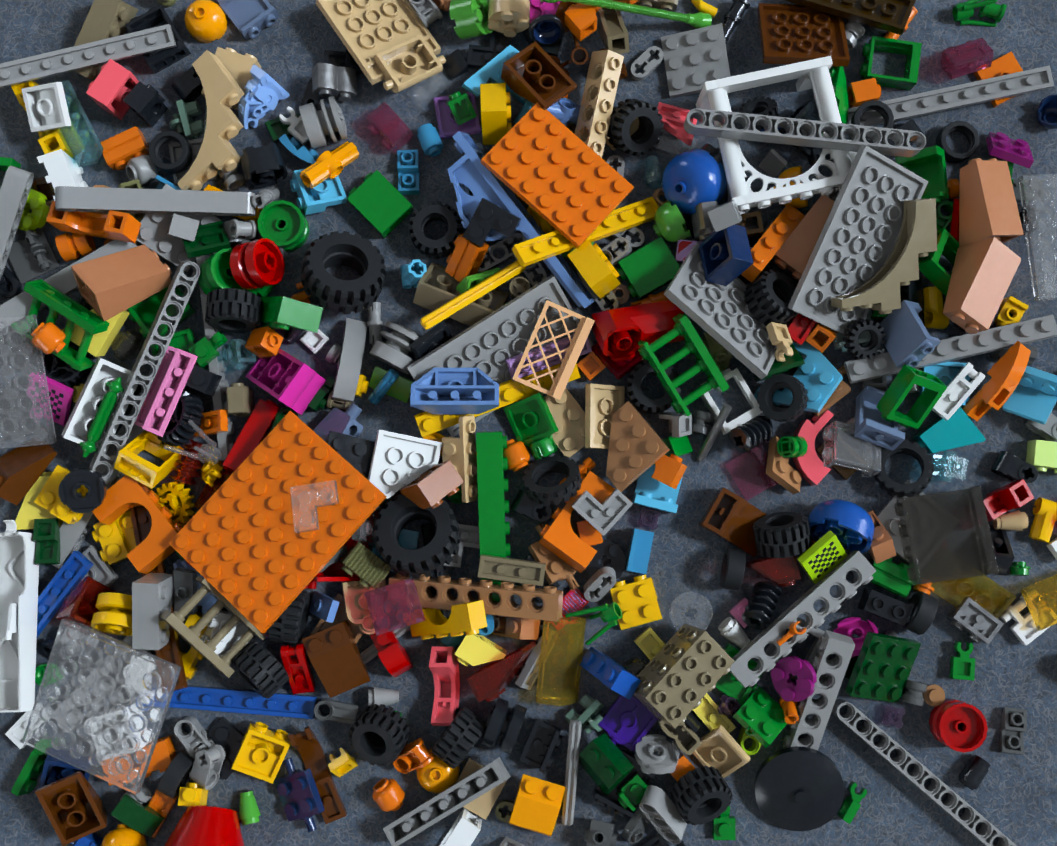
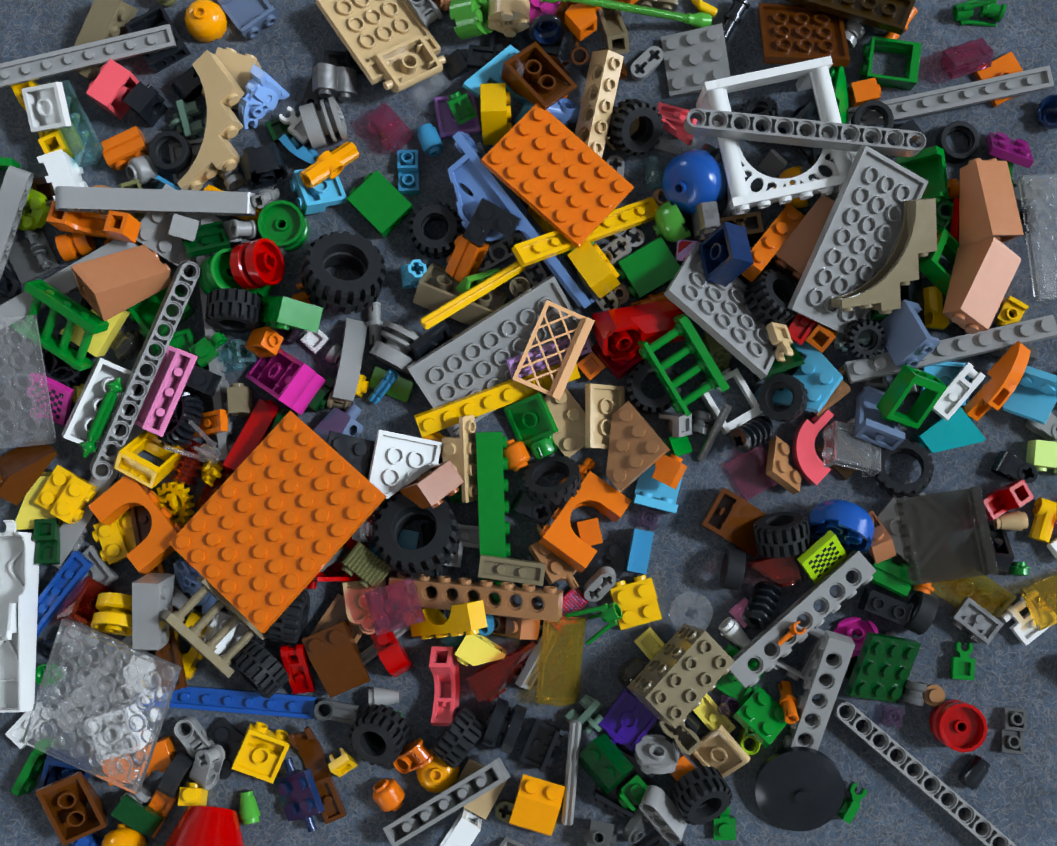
(48, 338): orange head -> none
(73, 481): black plate -> none
(184, 587): dark grey plate -> none
(306, 500): clear plate -> none
(323, 606): medium blue plate -> none
(455, 391): medium blue wedge -> none
(602, 515): light grey plate -> none
(610, 673): blue brick -> none
(724, 215): light grey panel -> none
(792, 446): green wheel -> none
(805, 683): magenta plate -> none
(945, 466): clear light blue brick -> none

